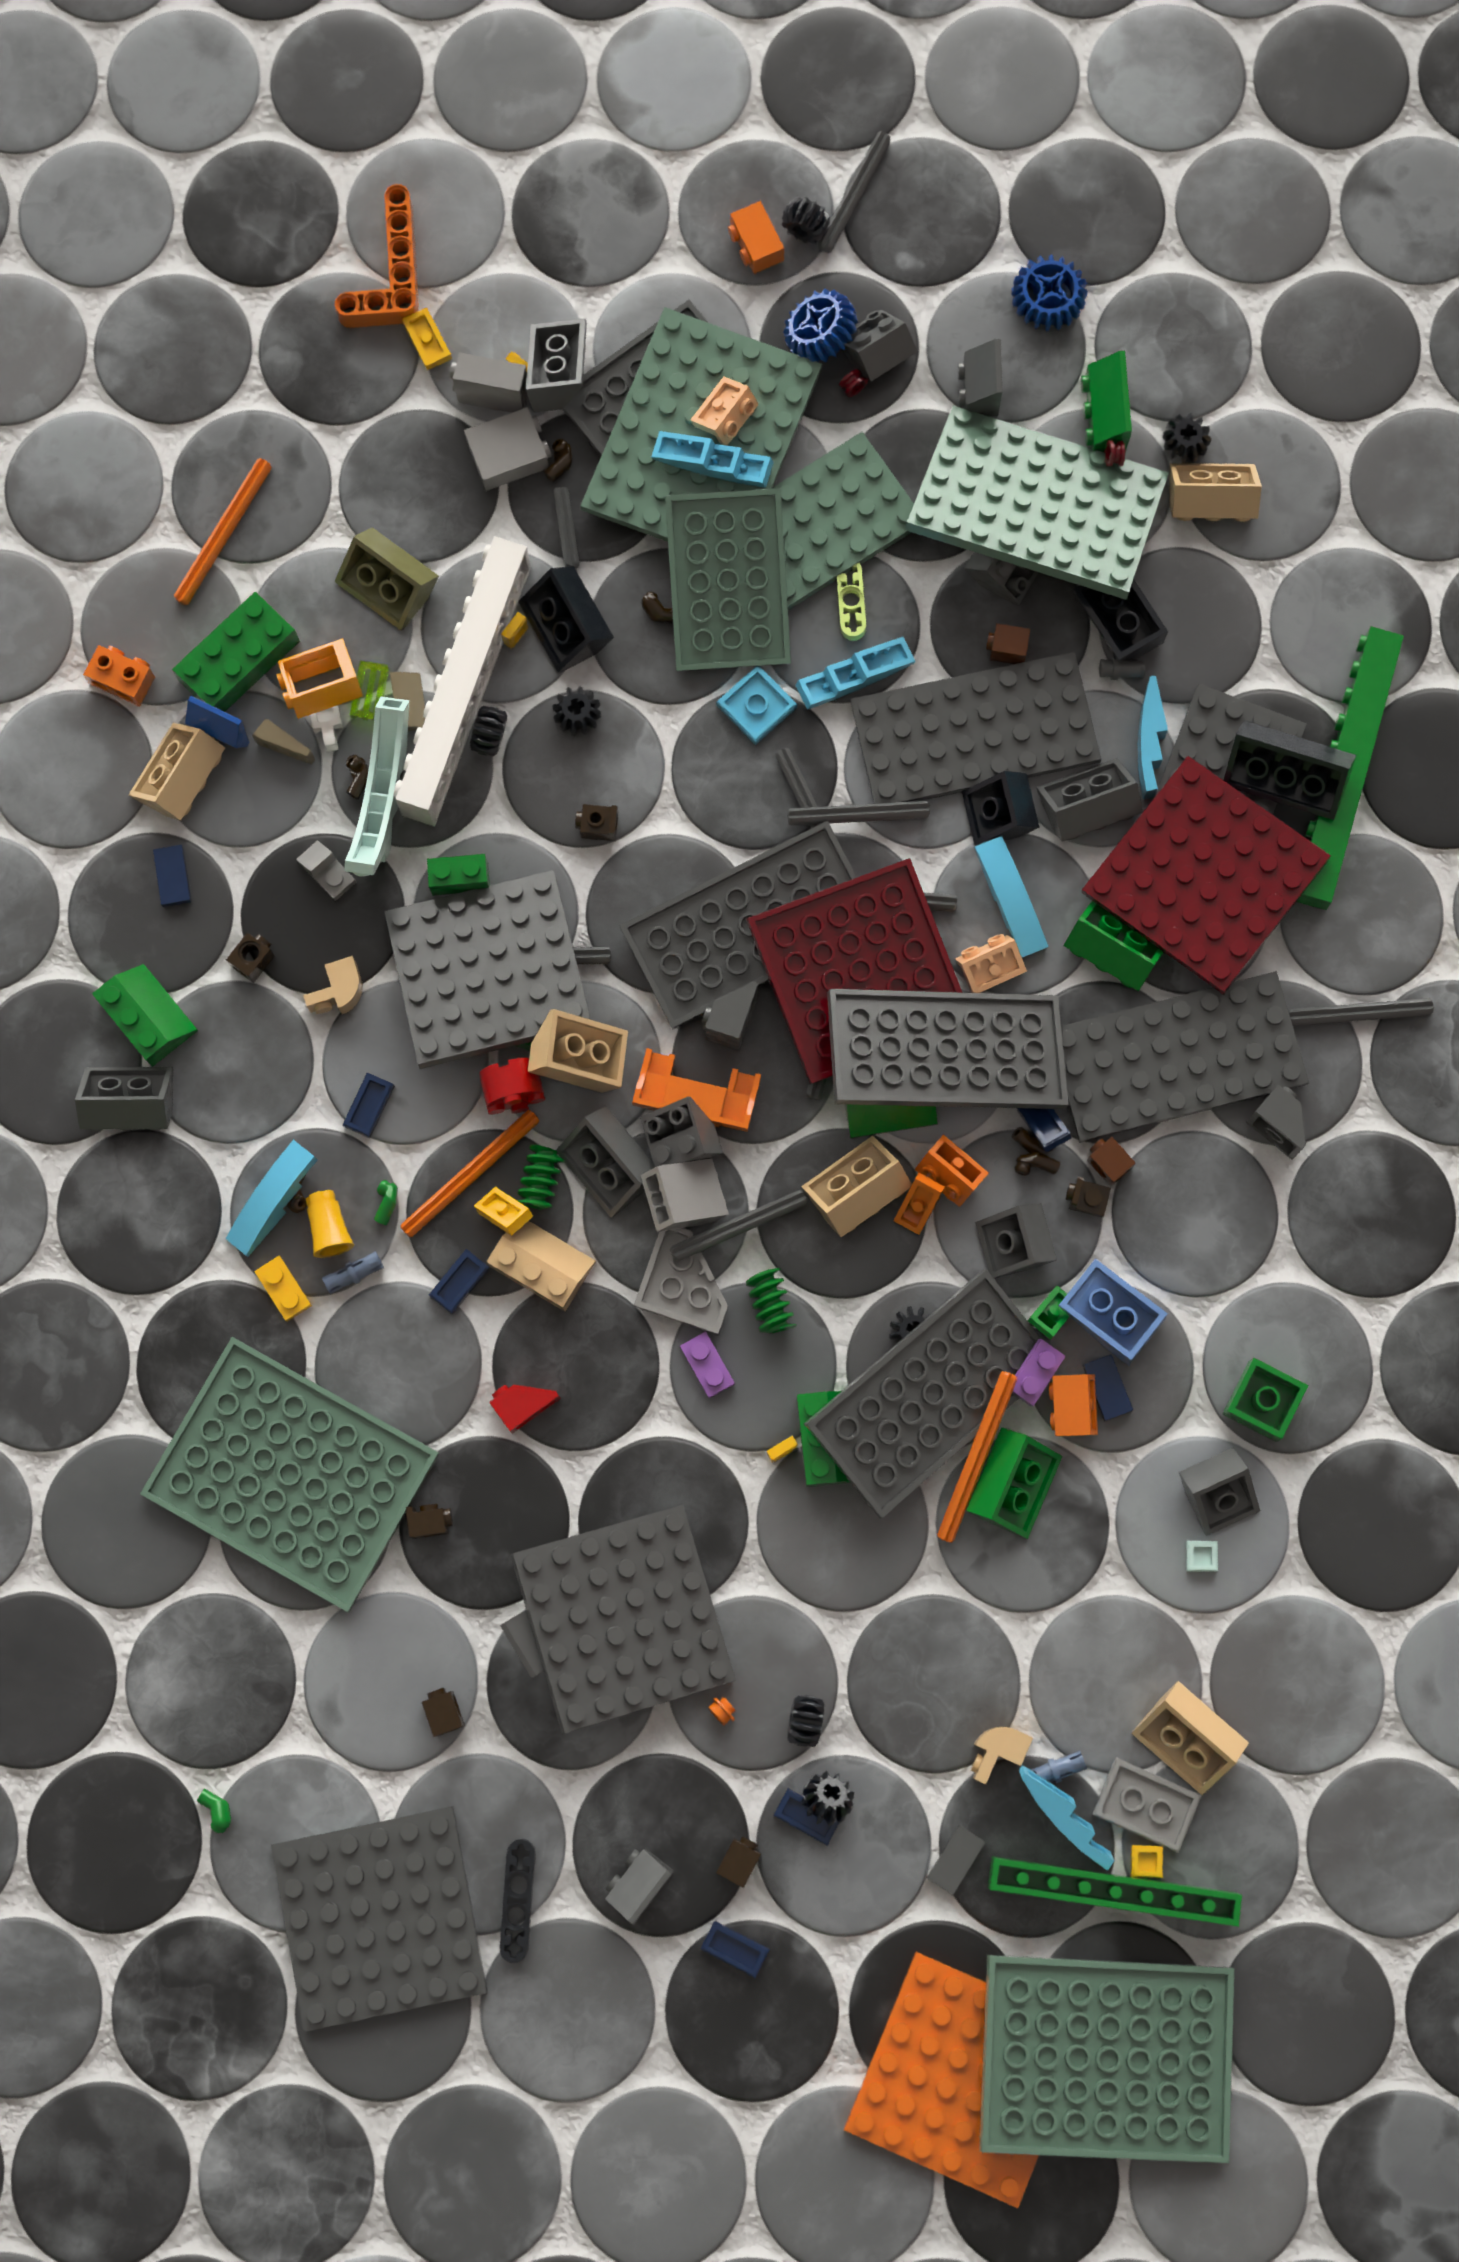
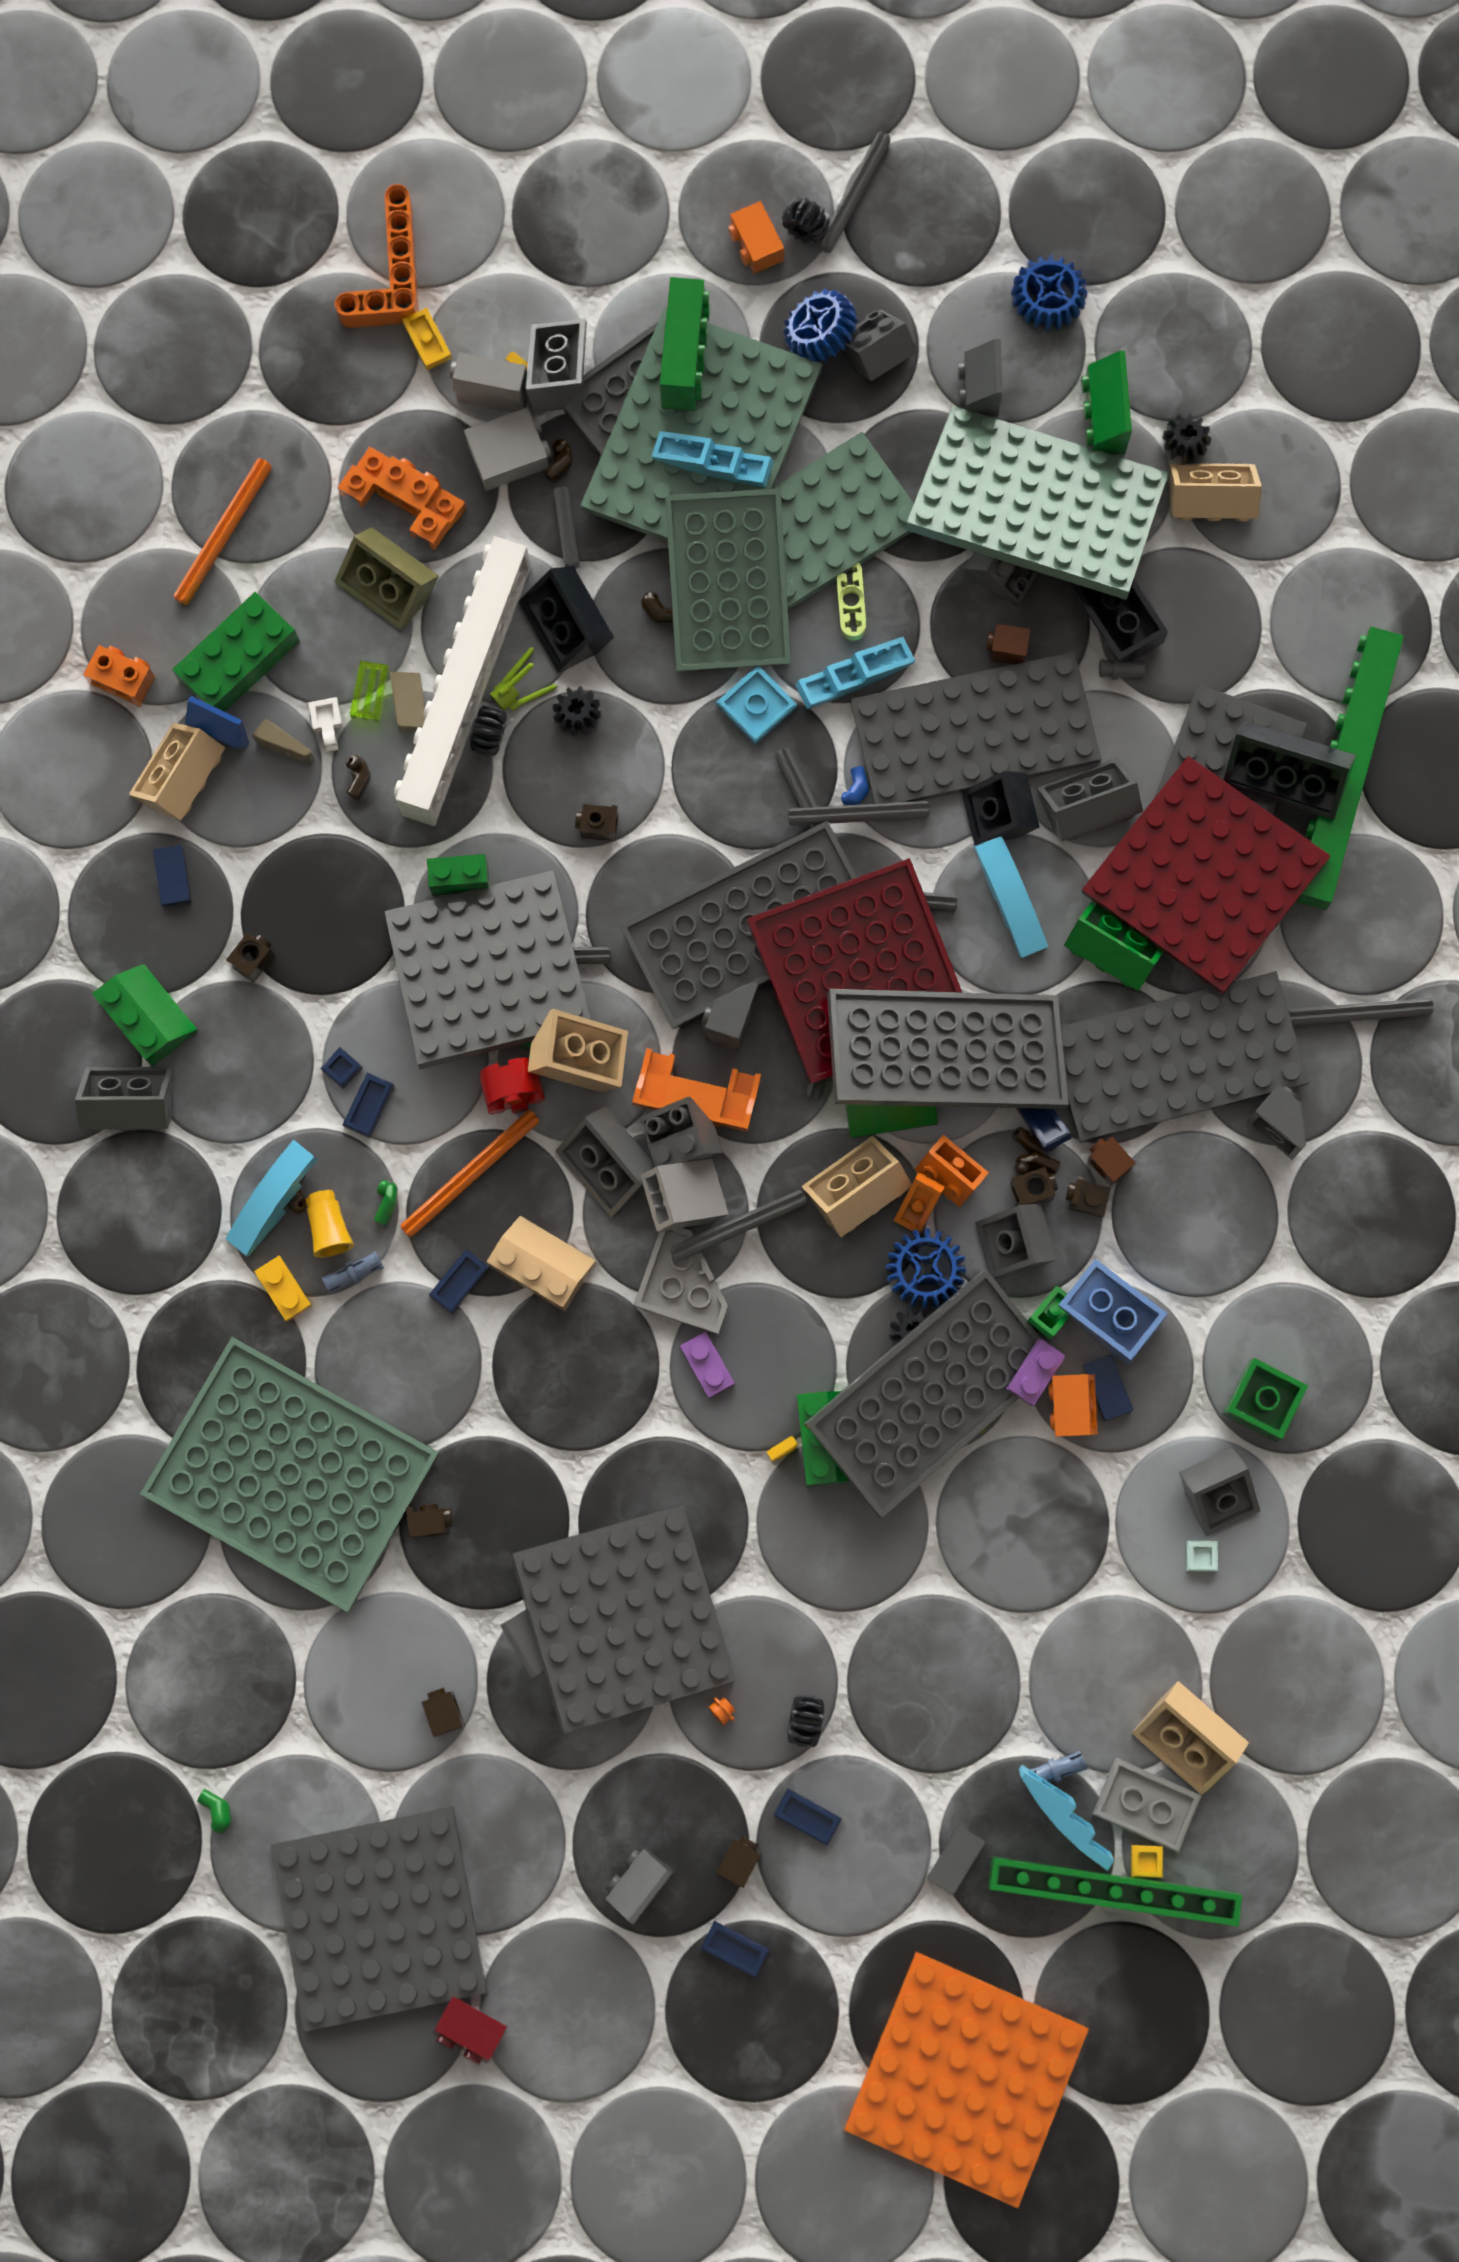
(314, 663): light orange window -> none
(326, 870): light grey slope -> none
(341, 1067): none -> dark blue tile
(344, 989): tan brick -> none
(387, 760): light aqua arch -> none
(406, 488): none -> orange bracket
(469, 2031): none -> dark red brick
(503, 1211): yellow plate -> none
(505, 692): none -> lime plant
(514, 630): yellow tile -> none
(521, 1404): red slope -> none
(521, 1901): black beam -> none
(540, 1177): green piece -> none
(684, 344): none -> green brick
(725, 410): light nougat bracket -> none
(769, 1302): green piece -> none
(827, 1798): black gear -> none
(853, 382): dark red bush -> none
(858, 790): none -> blue arm
(936, 1276): none -> blue gear
(977, 1456): orange axle -> none
(991, 963): light nougat bracket -> none
(1000, 1742): tan brick -> none
(1014, 1482): green slope -> none
(1020, 1190): none -> dark brown brick
(1107, 2059): sand green plate -> none
(1115, 453): dark red bush -> none
(1151, 730): medium azure slope -> none

